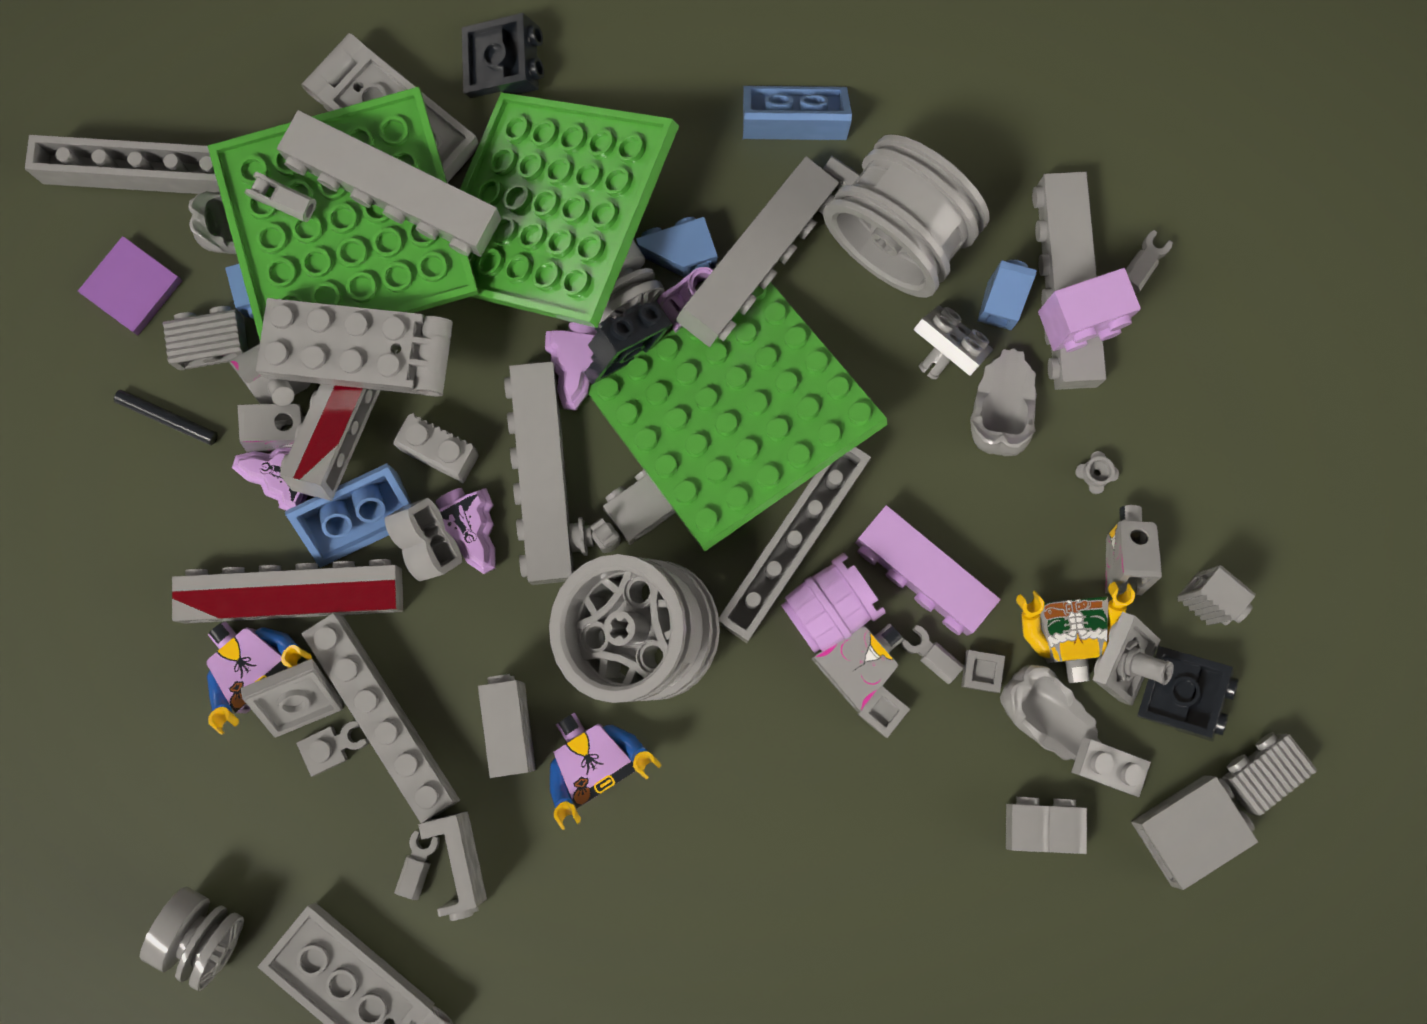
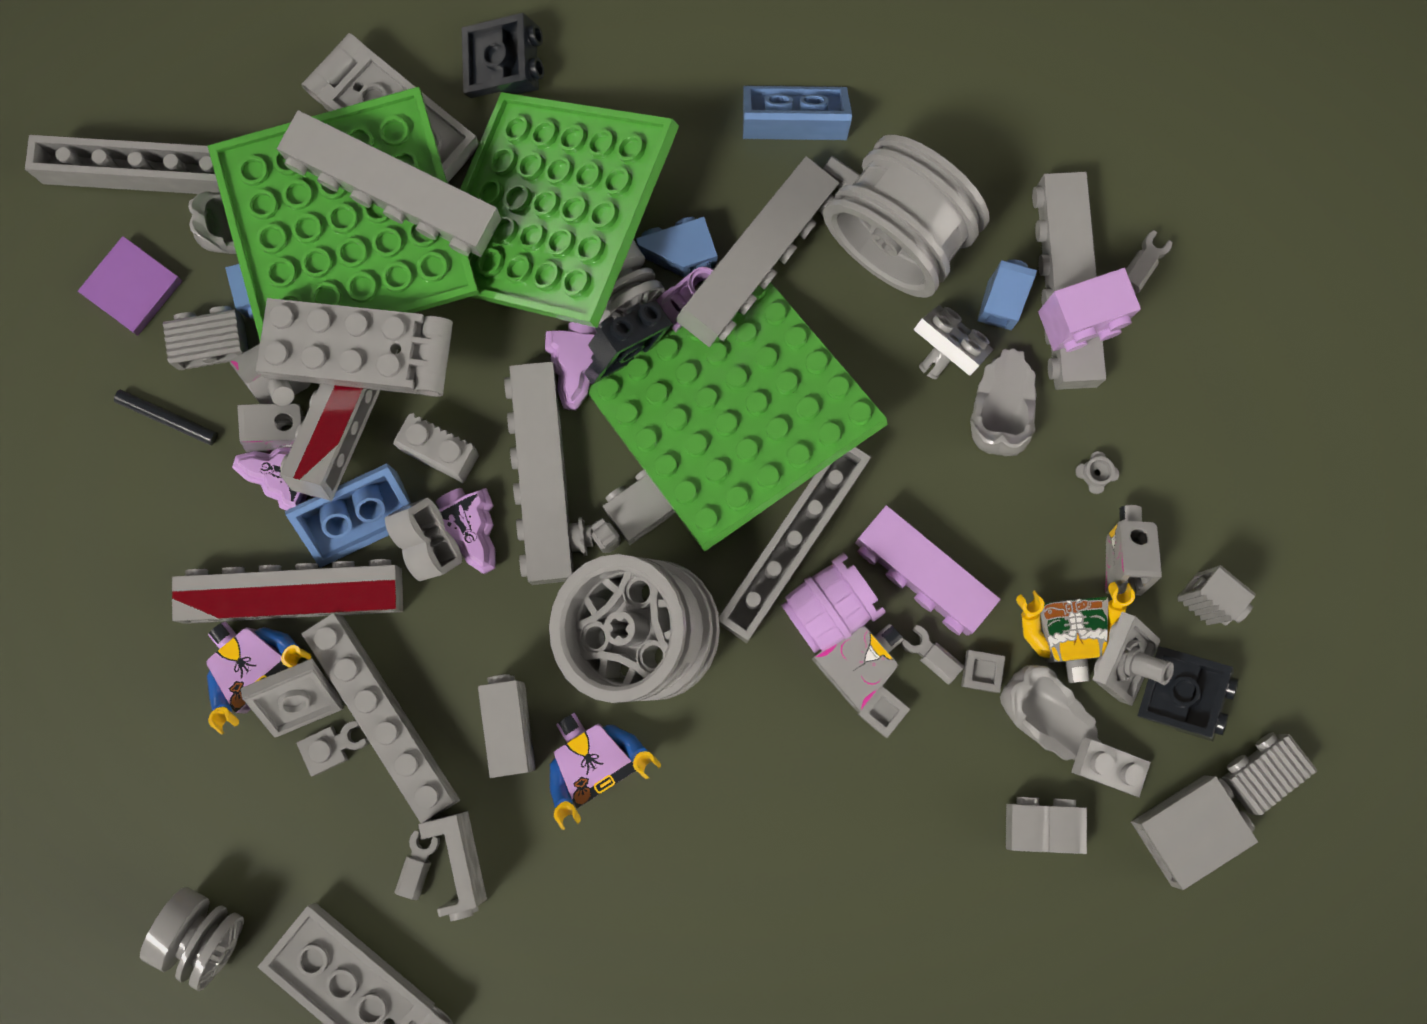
(283, 197): light grey bar -> none

